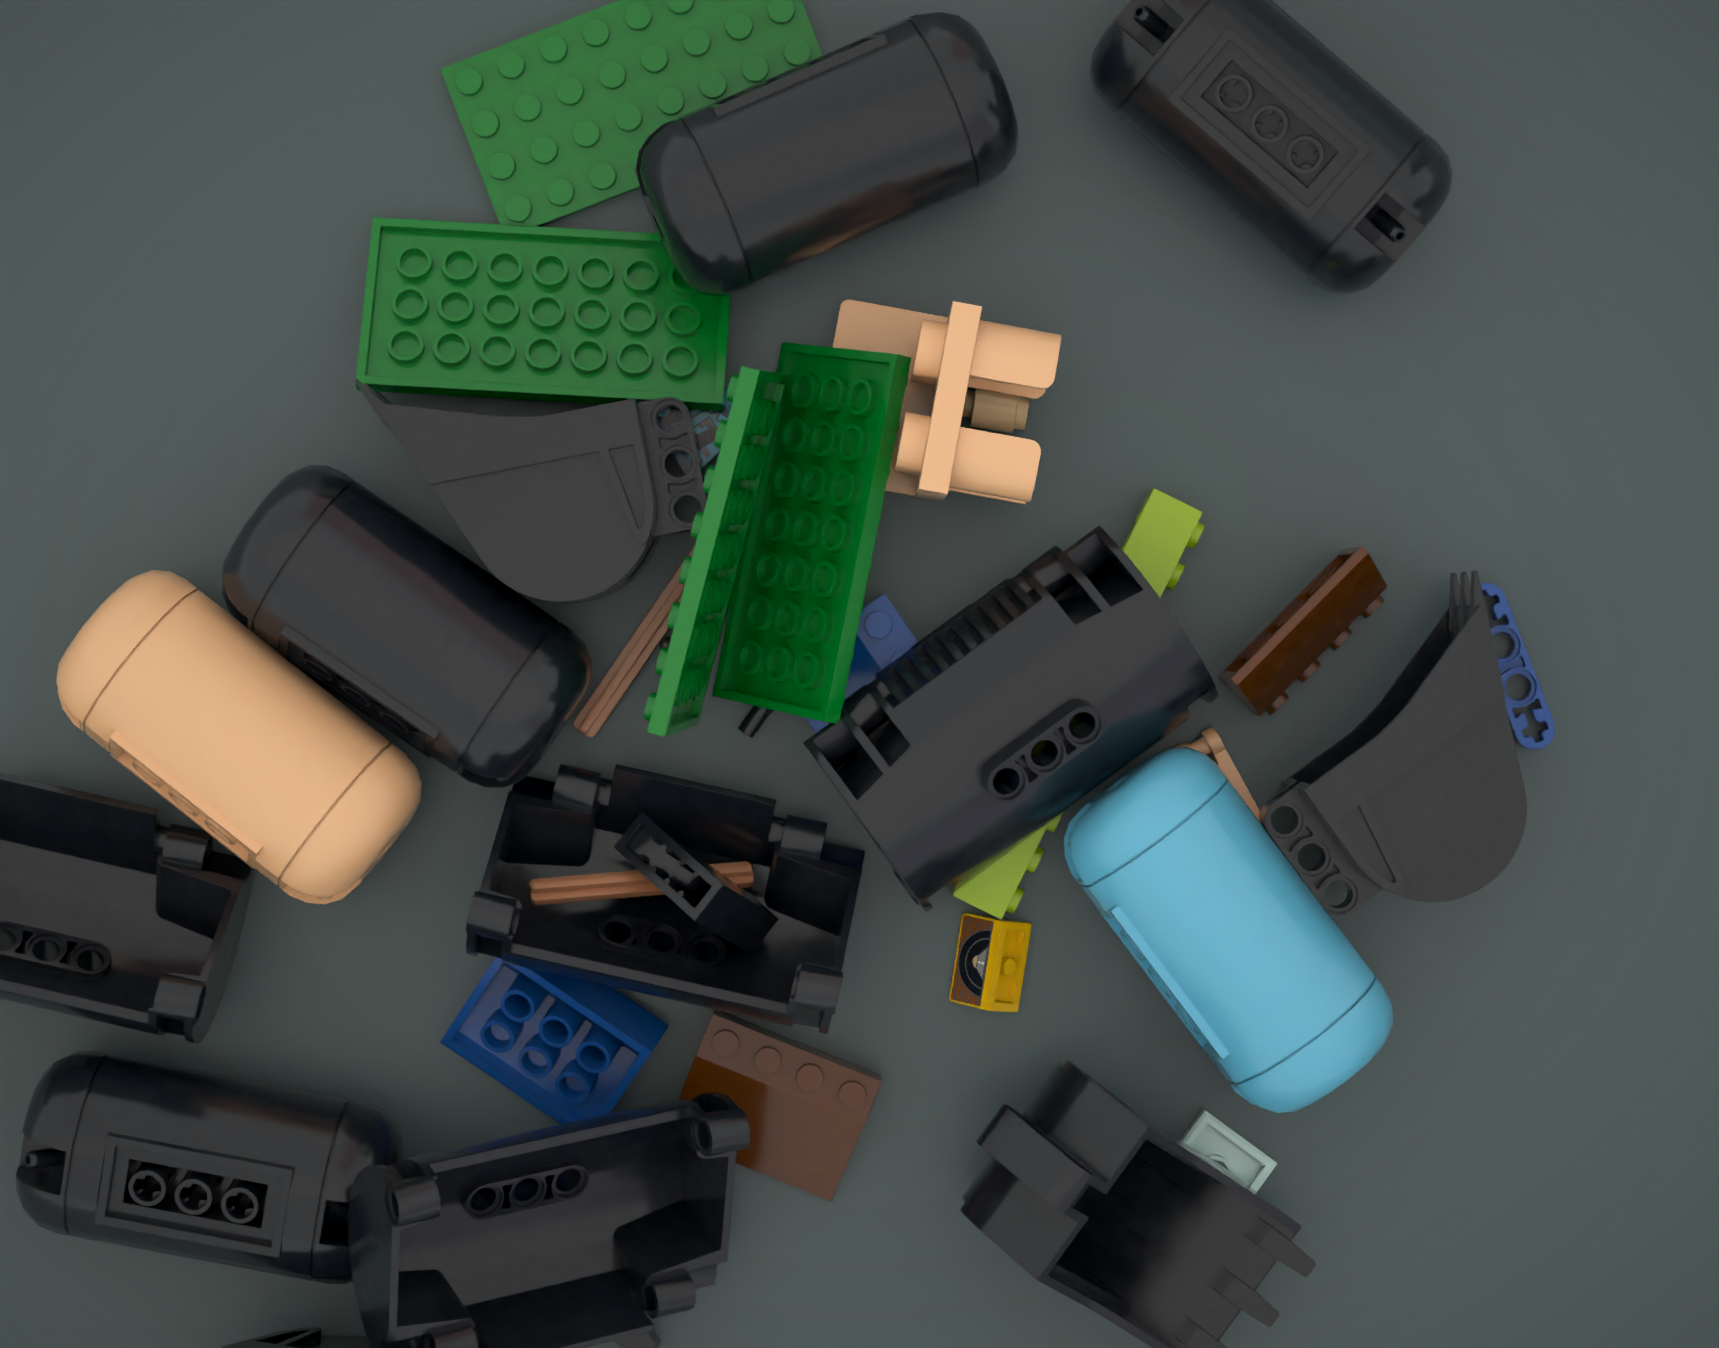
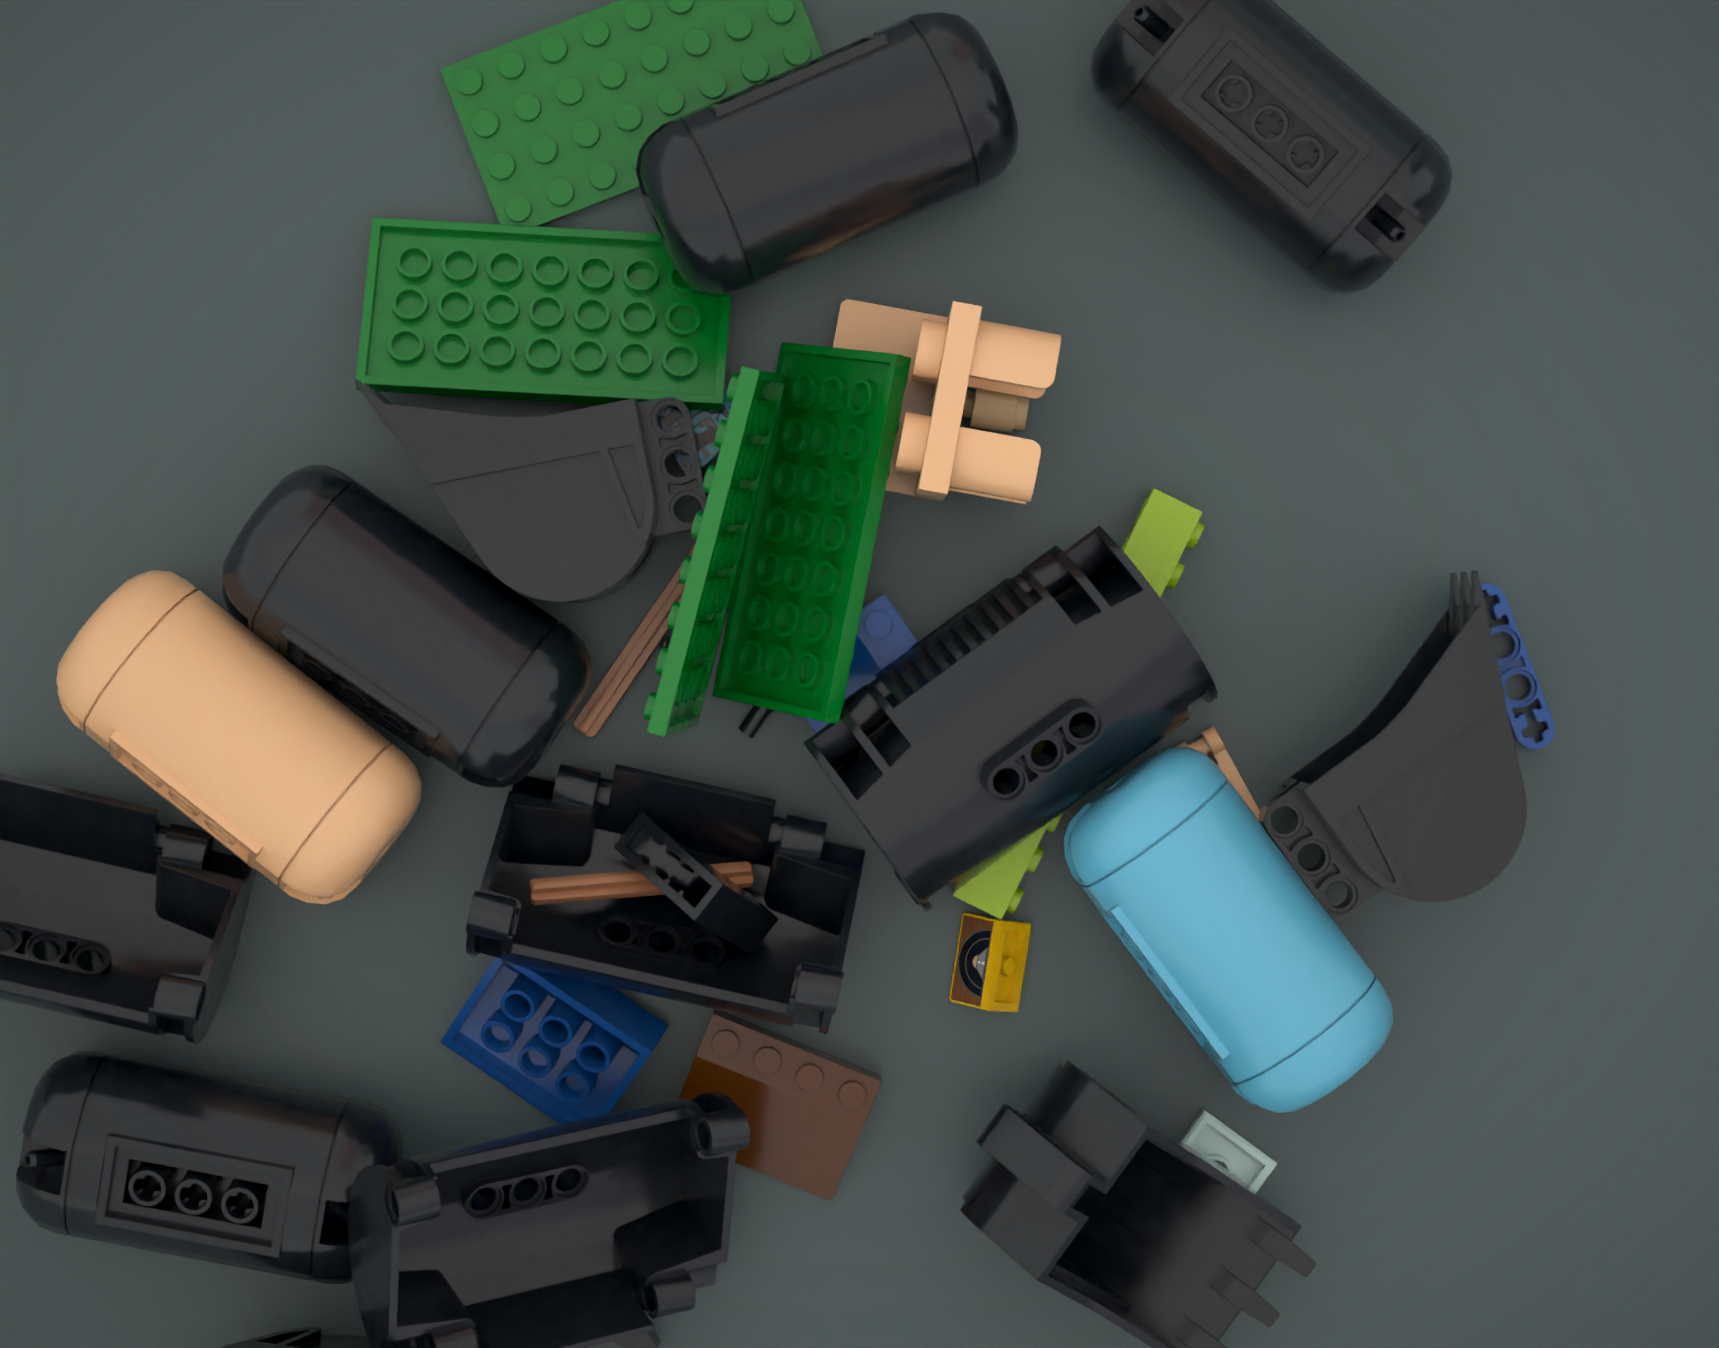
(1304, 631): reddish brown slope -> none

